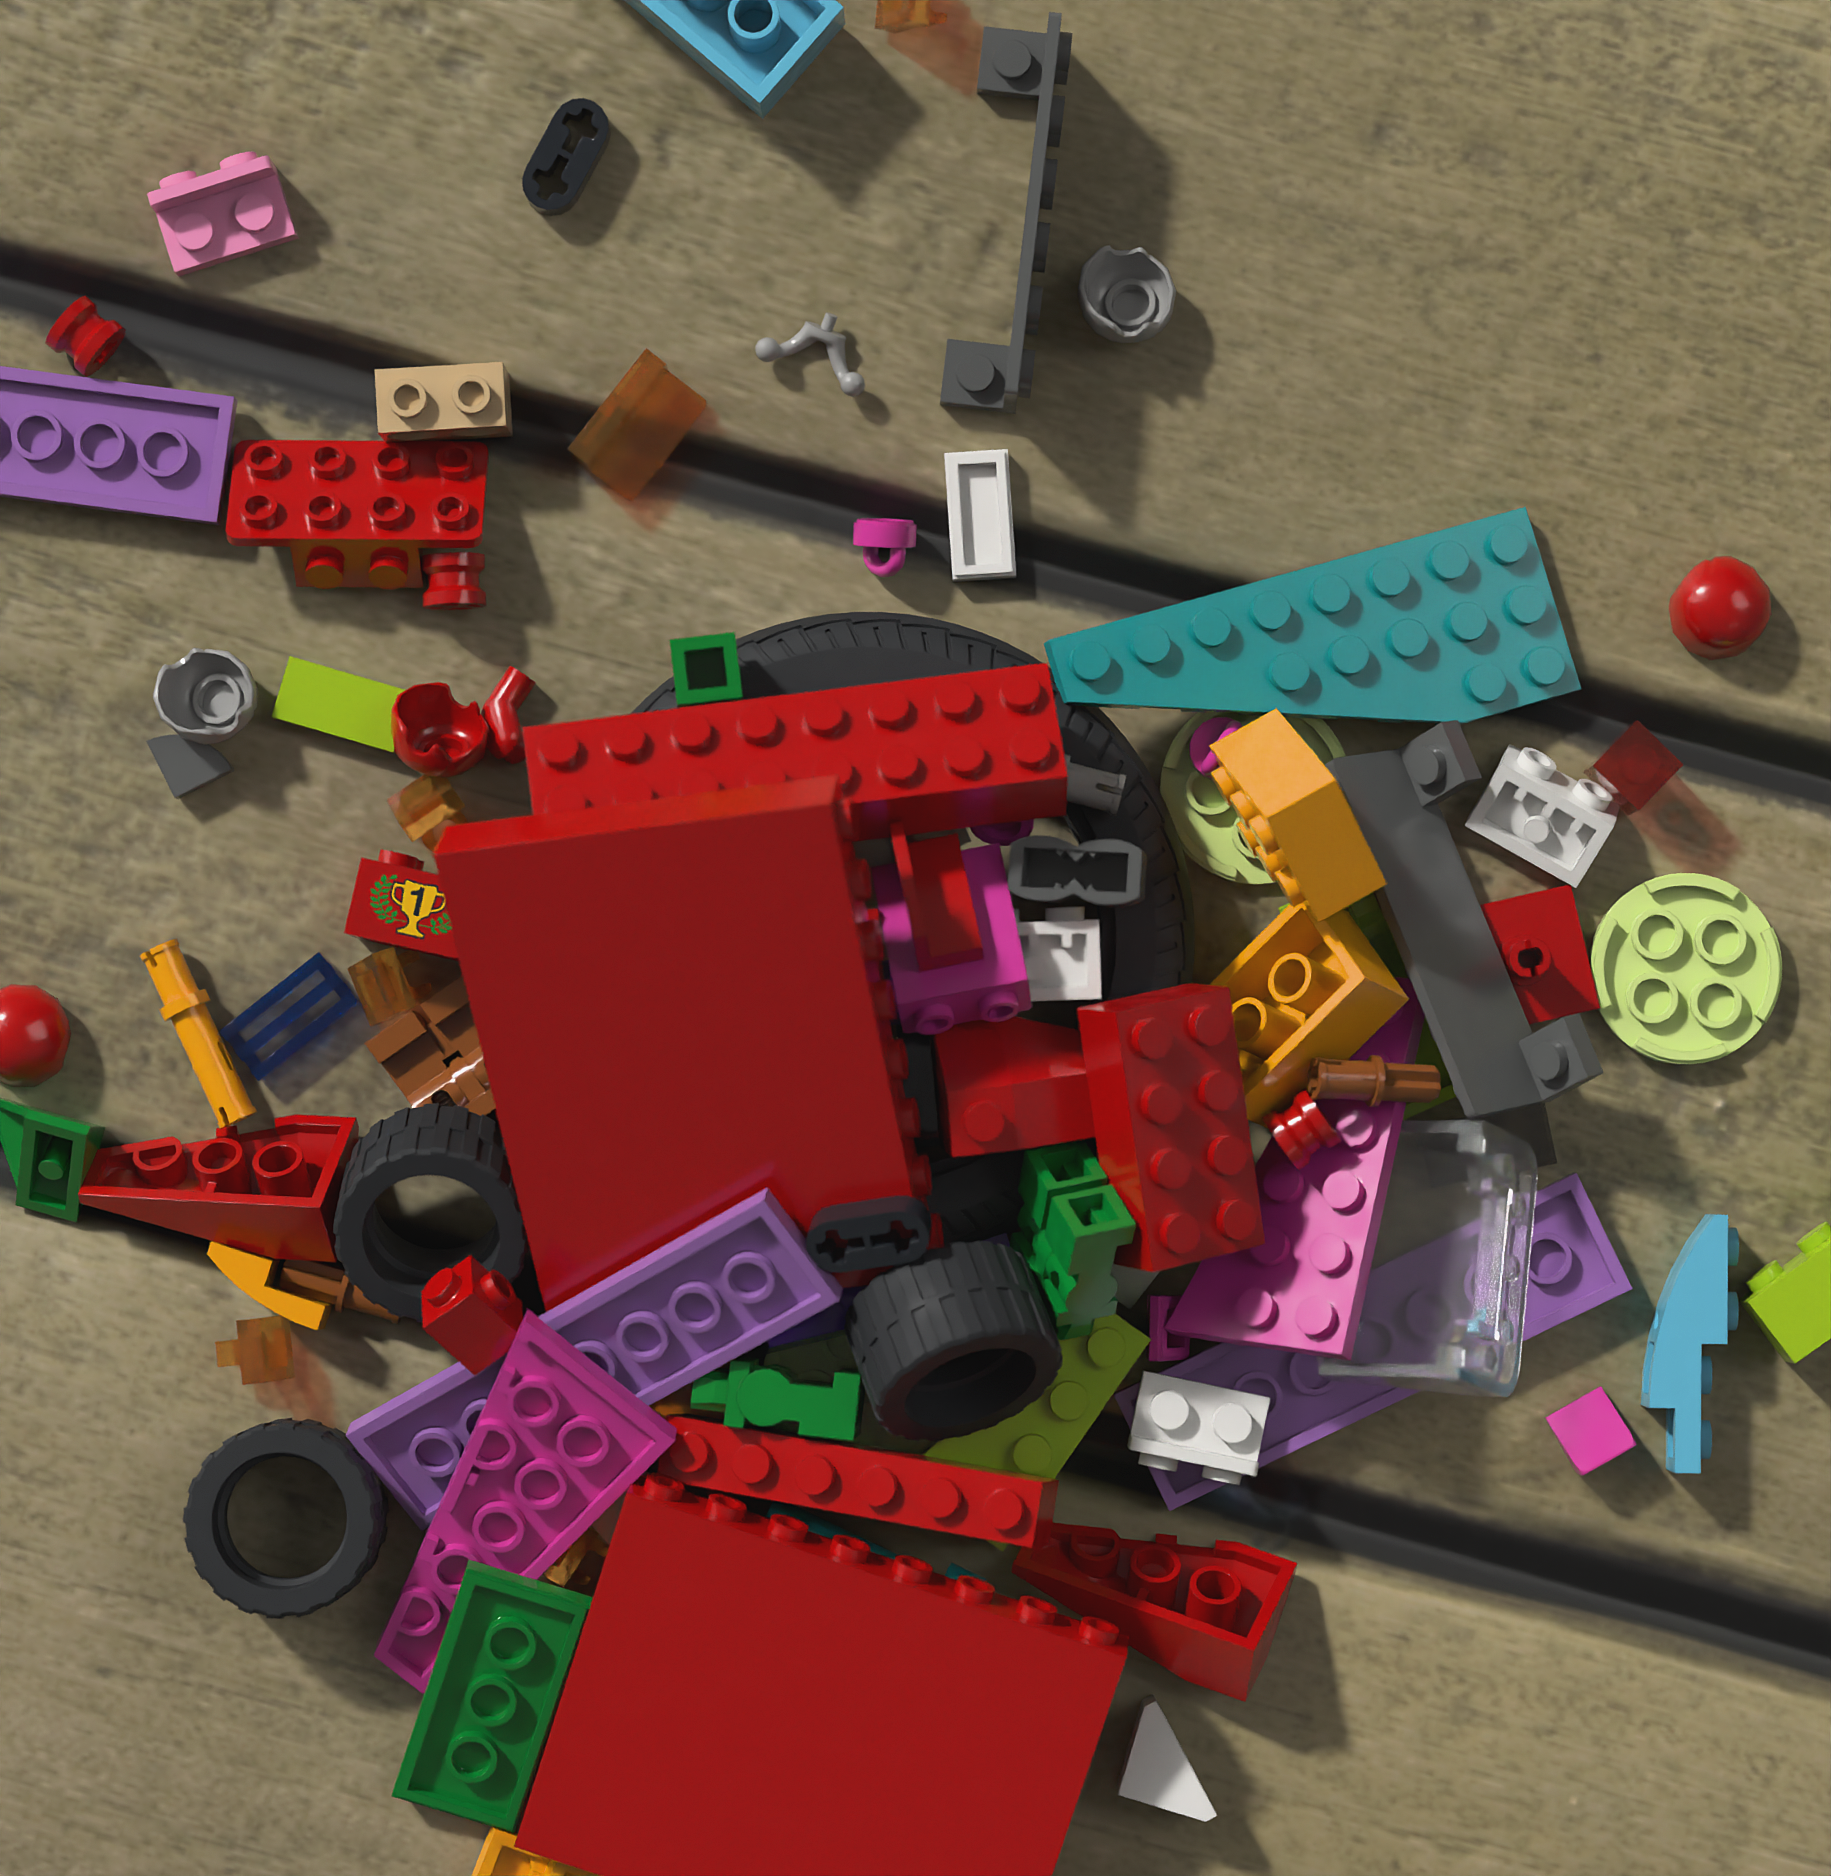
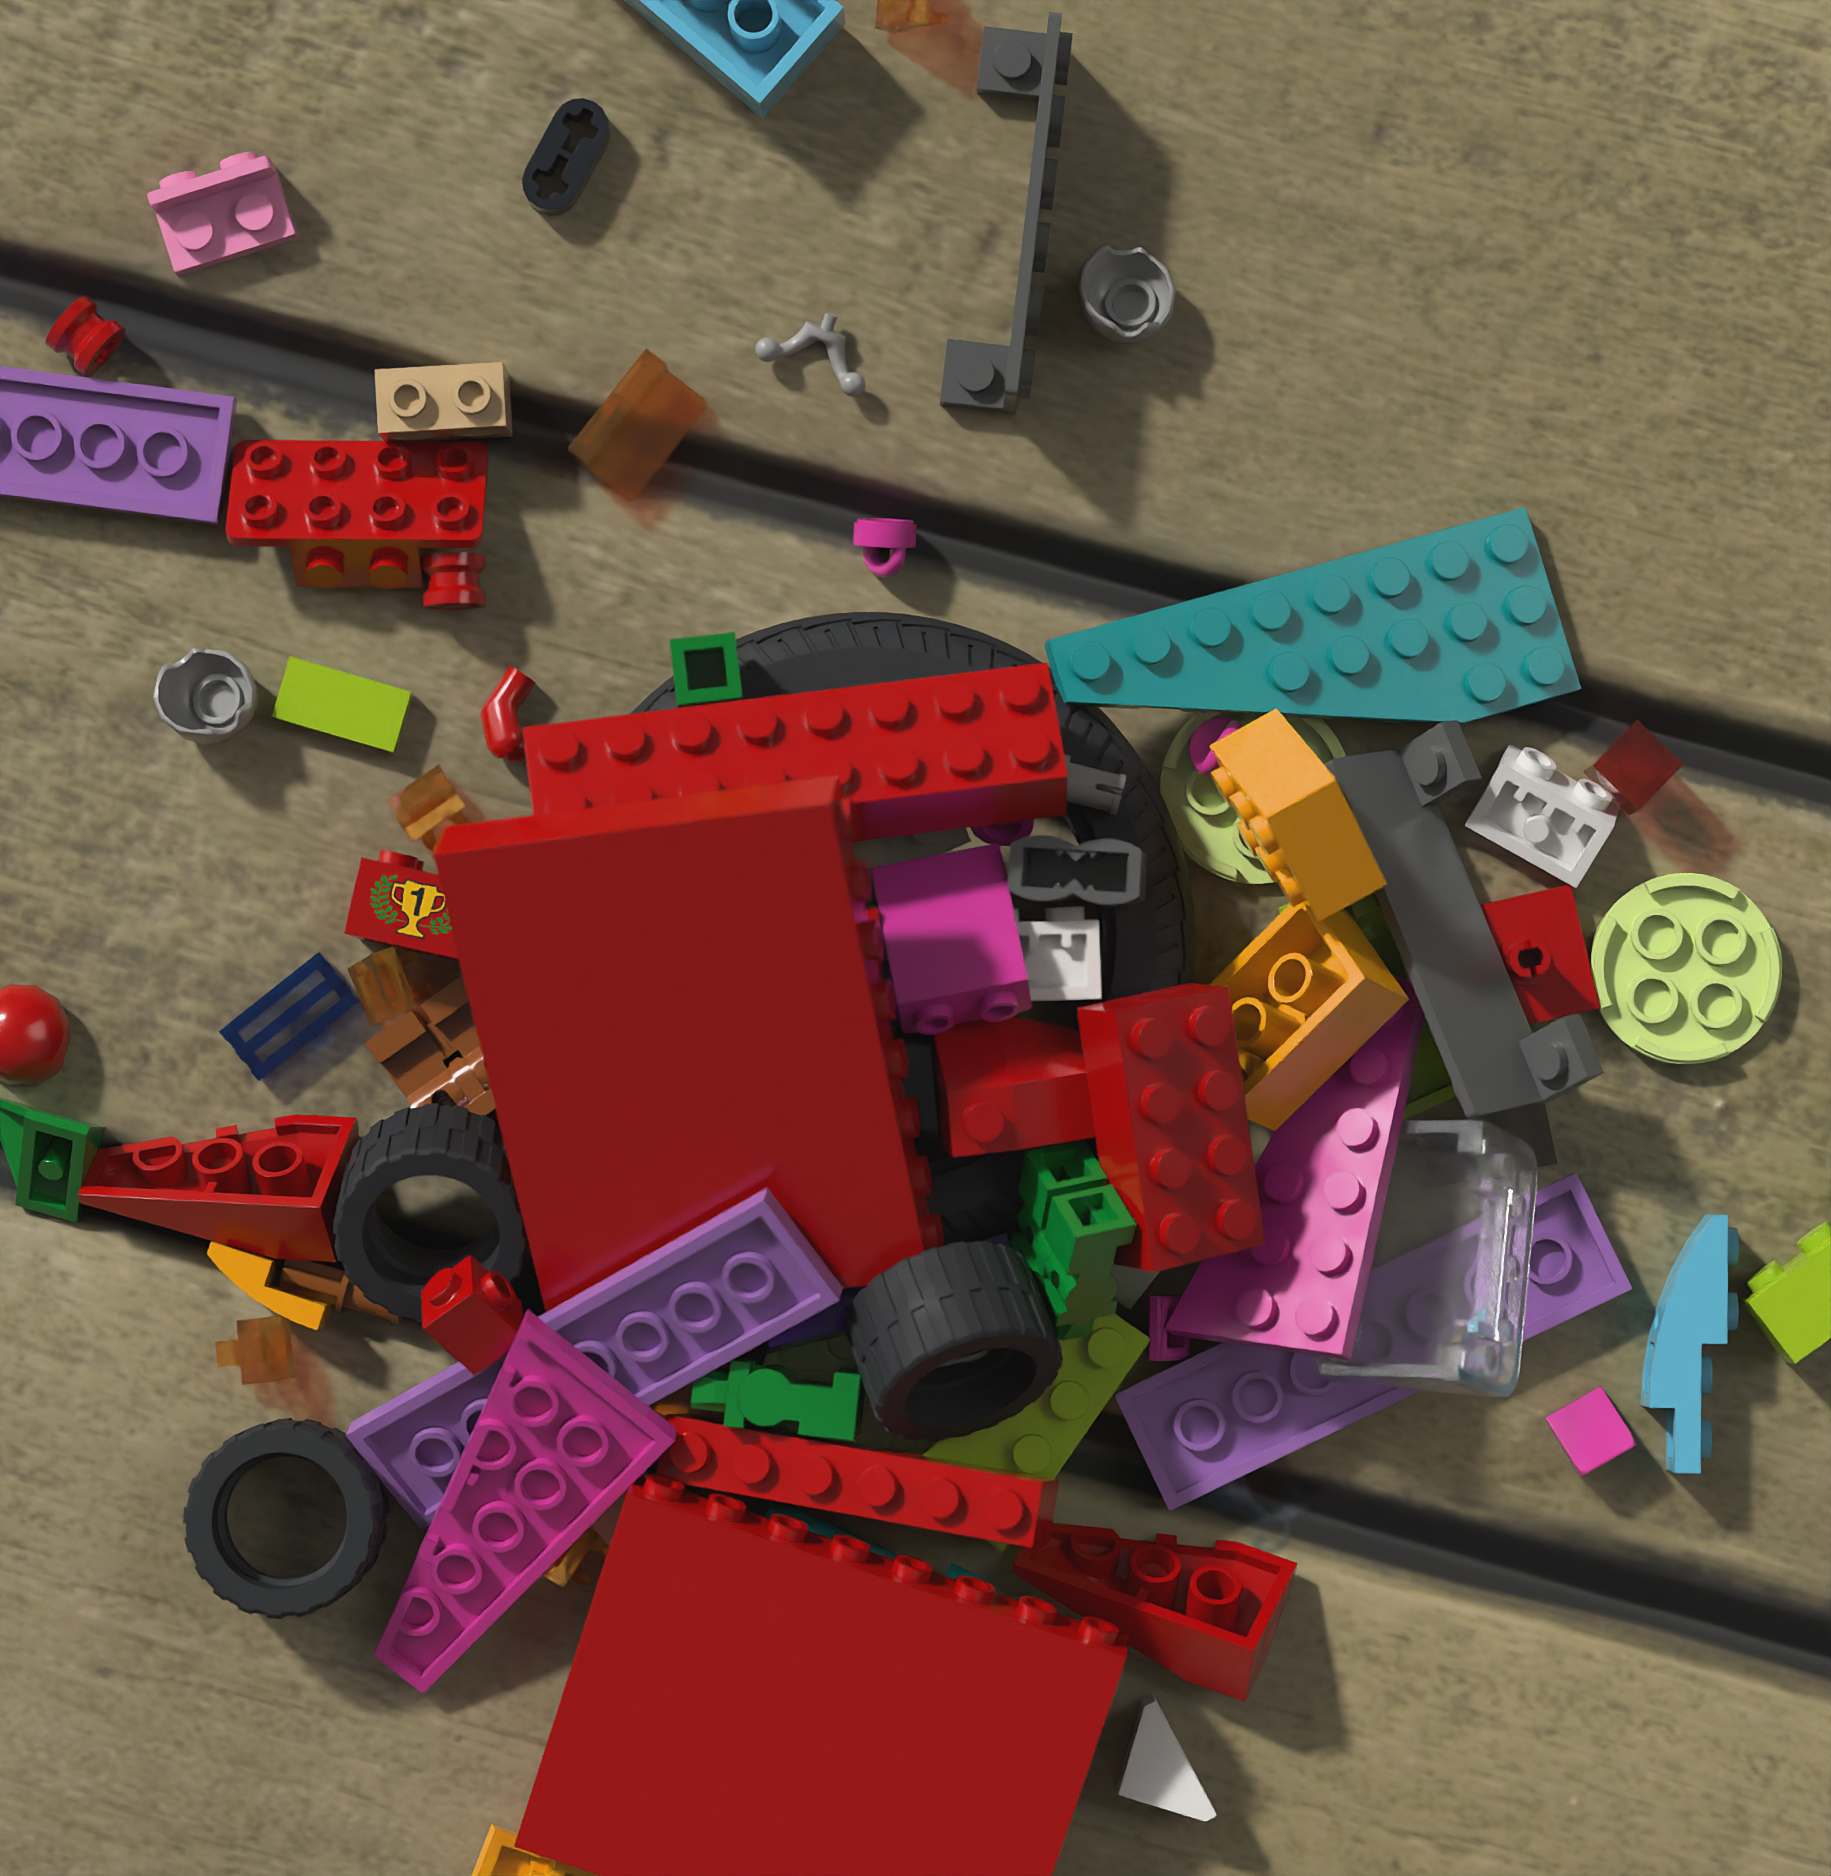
(187, 763): dark grey tile -> none
(198, 1033): light orange pin -> none
(436, 731): red hair -> none
(491, 1696): green tile -> none
(869, 1234): black beam -> none
(937, 900): red panel -> none
(980, 515): white tile -> none
(1197, 1425): white bracket -> none
(1301, 1129): red wheel -> none
(1372, 1081): dark orange axle -> none
(1720, 608): red hair -> none

